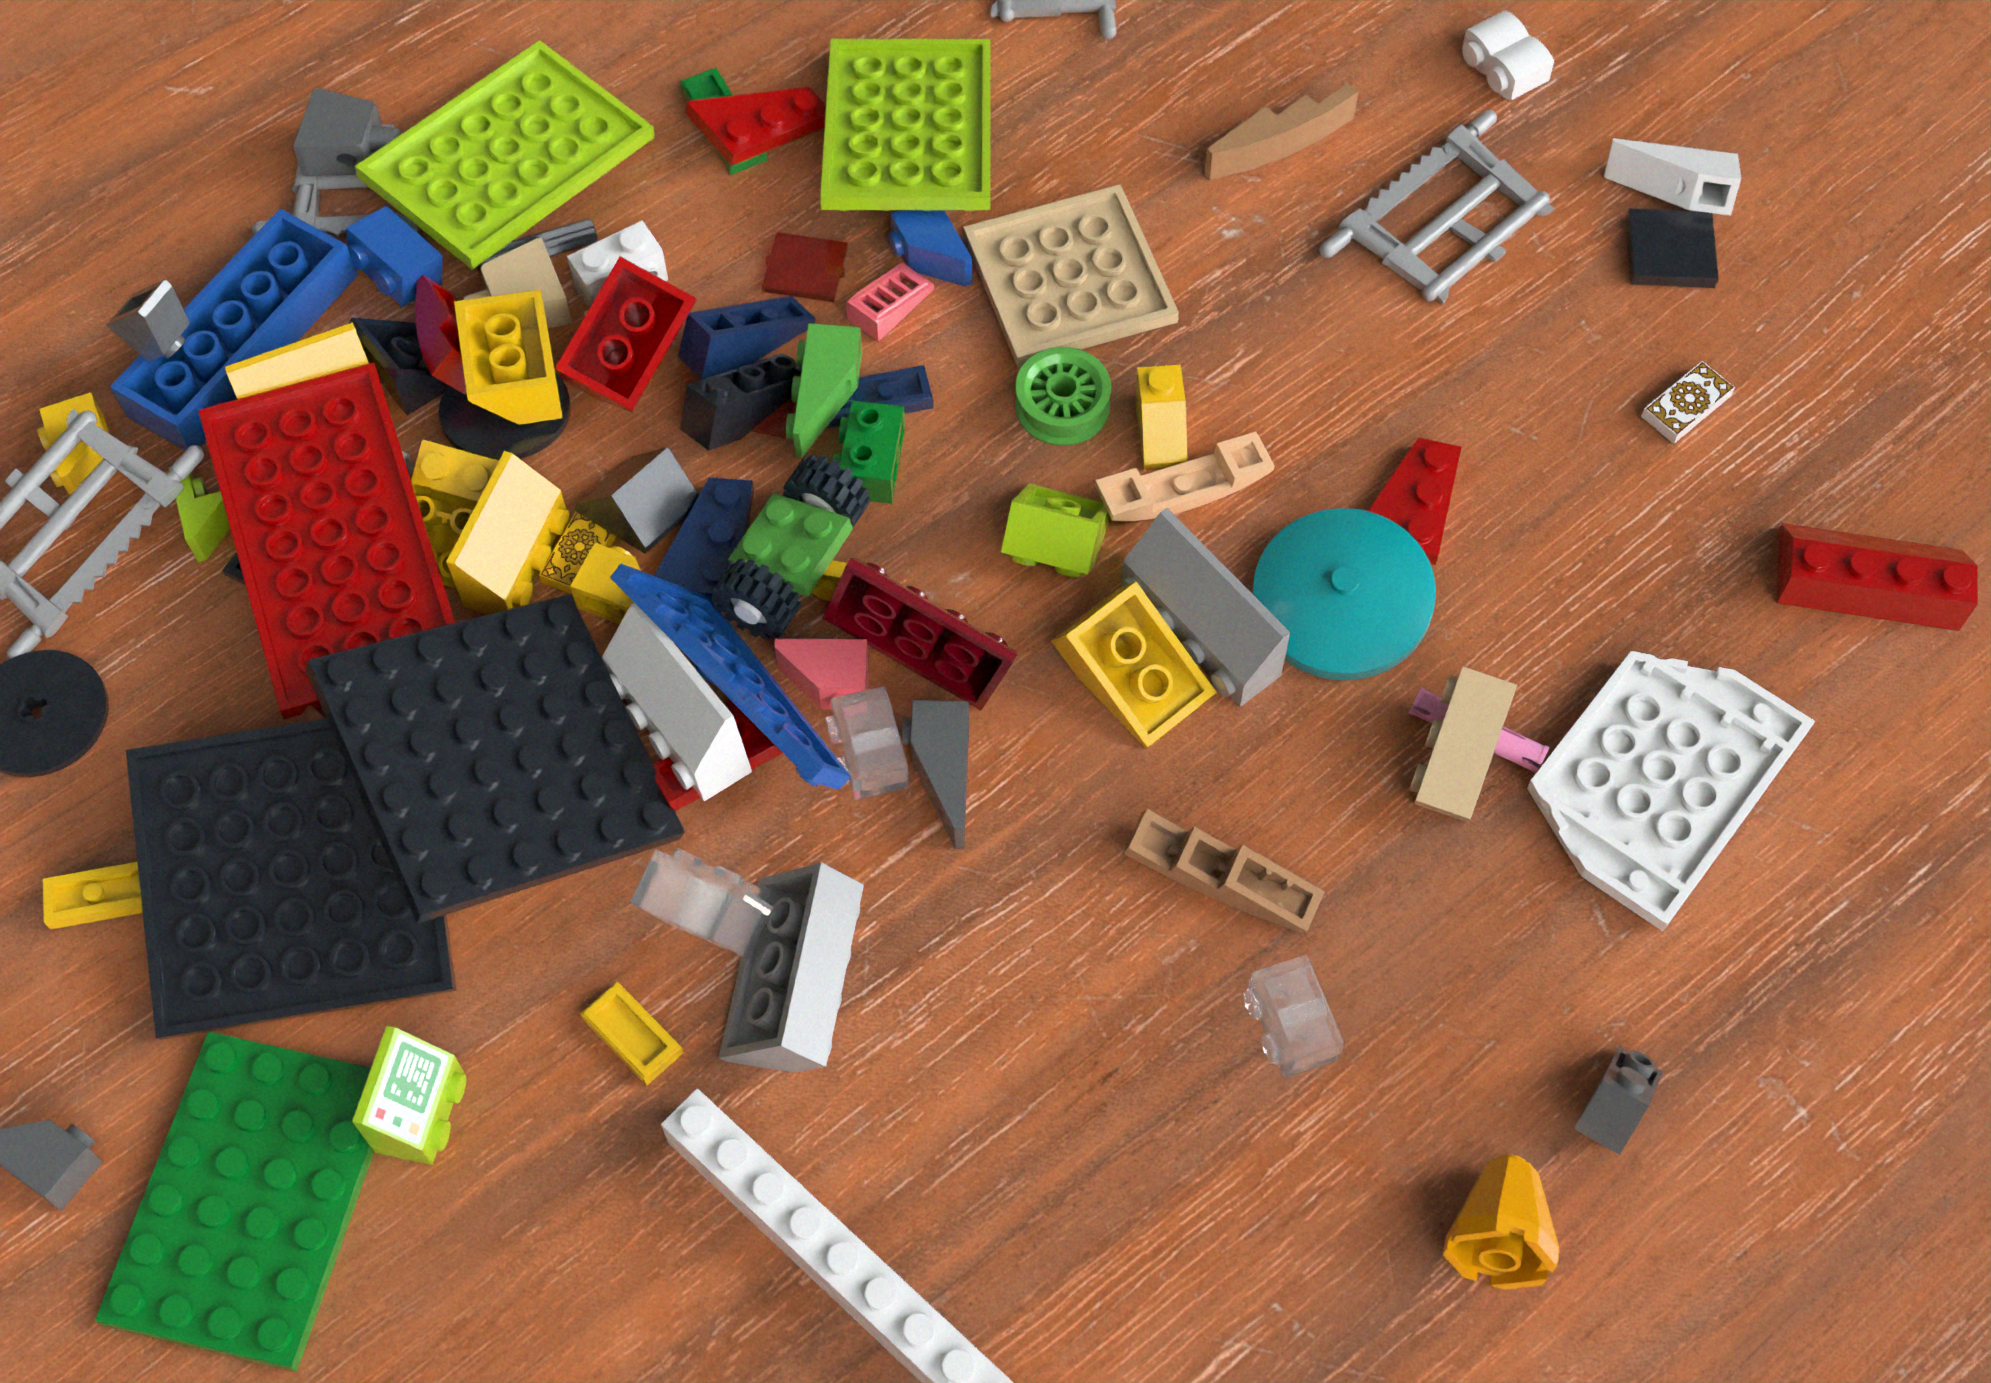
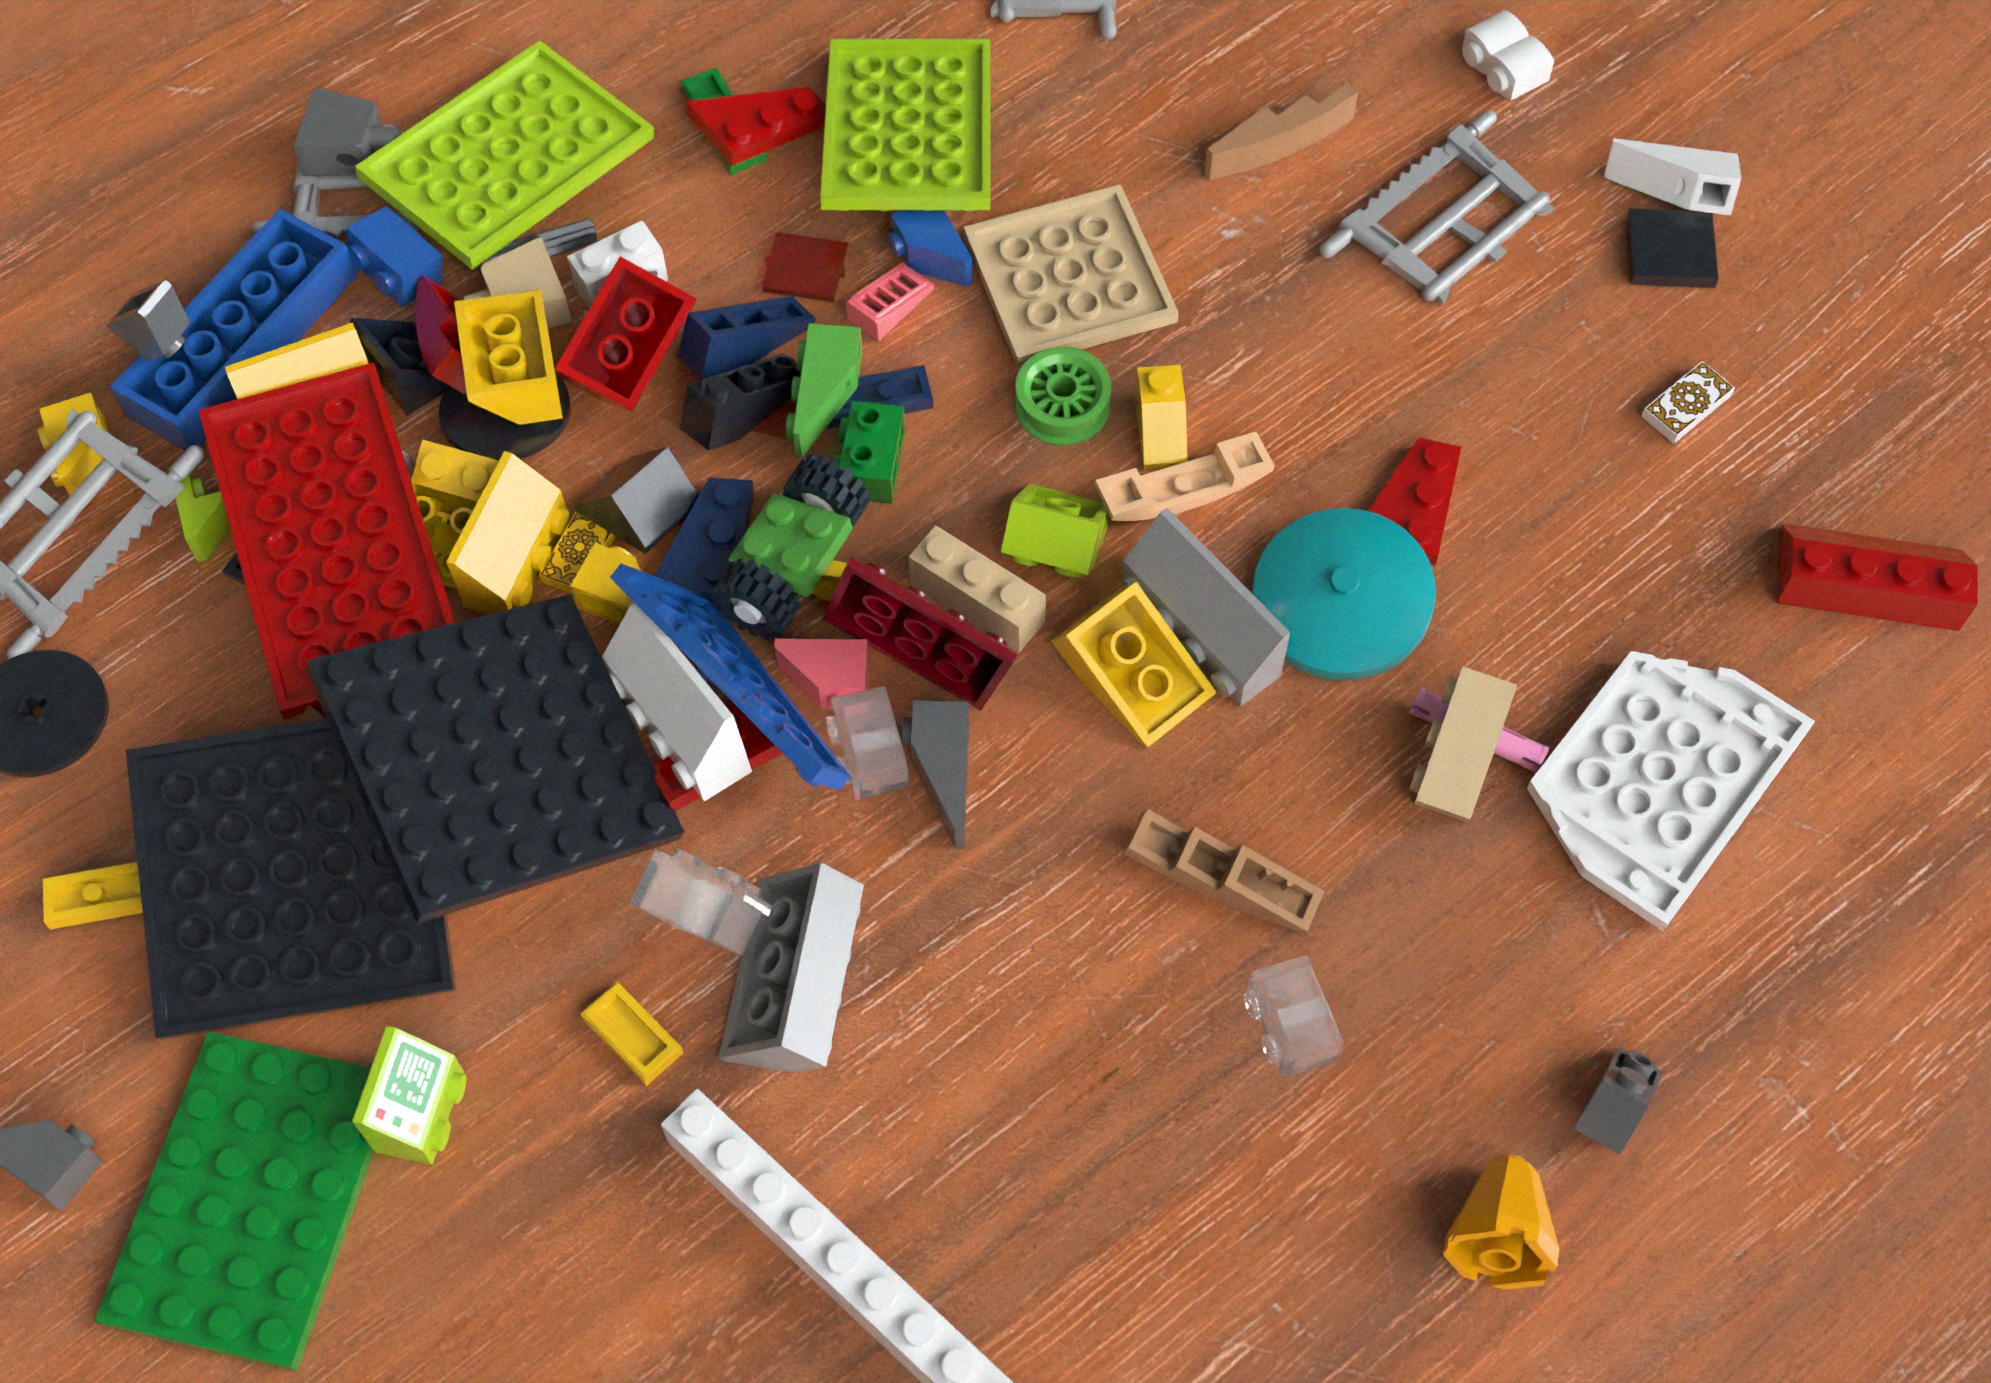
(977, 588): none -> tan brick

